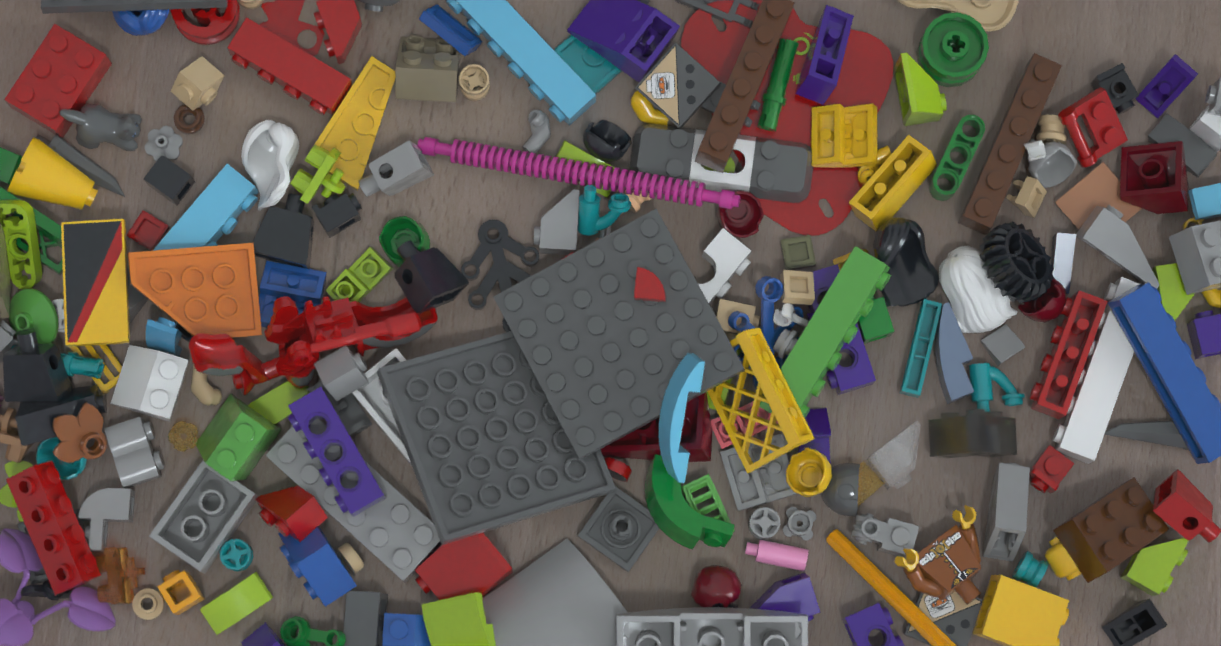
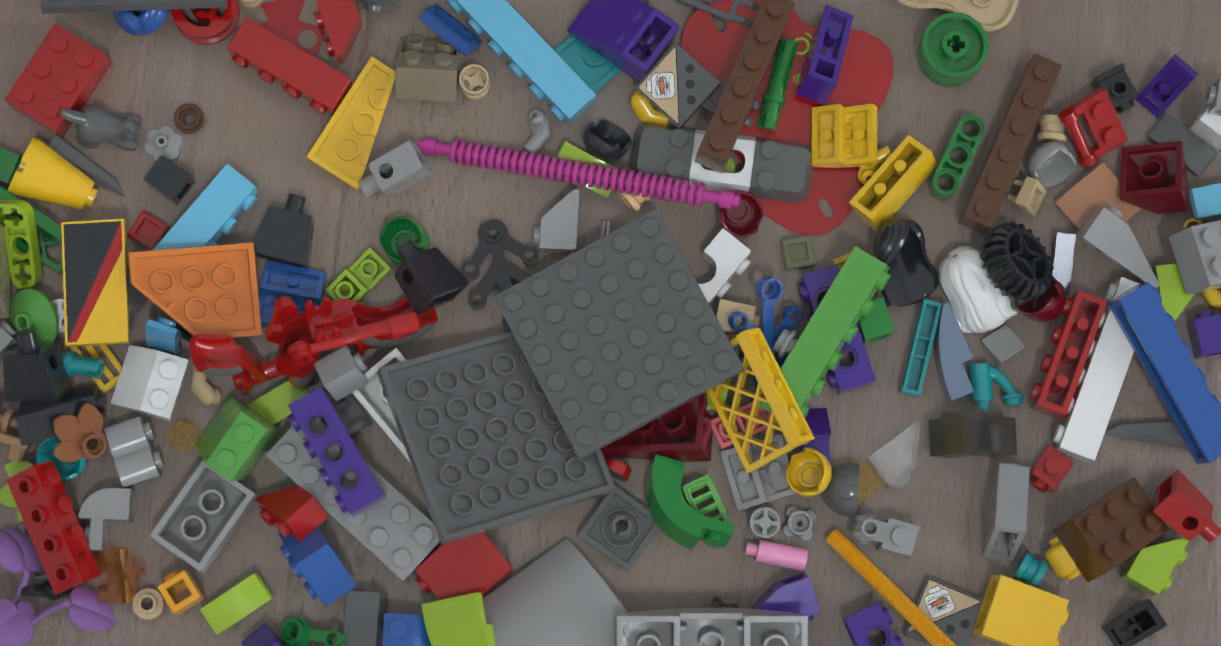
(197, 83): tan brick -> none
(231, 556): teal wheel -> none
(268, 157): white piece -> none
(309, 184): lime hips -> none
(338, 213): black brick -> none
(350, 557): tan tile -> none
(589, 211): teal plant -> none
(648, 286): red tile -> none
(685, 379): medium azure slope -> none
(716, 585): dark red hair -> none
(786, 316): white hand -> none
(797, 287): tan tile -> none
(917, 93): lime slope -> none
(947, 562): dark orange torso -> none
(1035, 149): white hand -> none

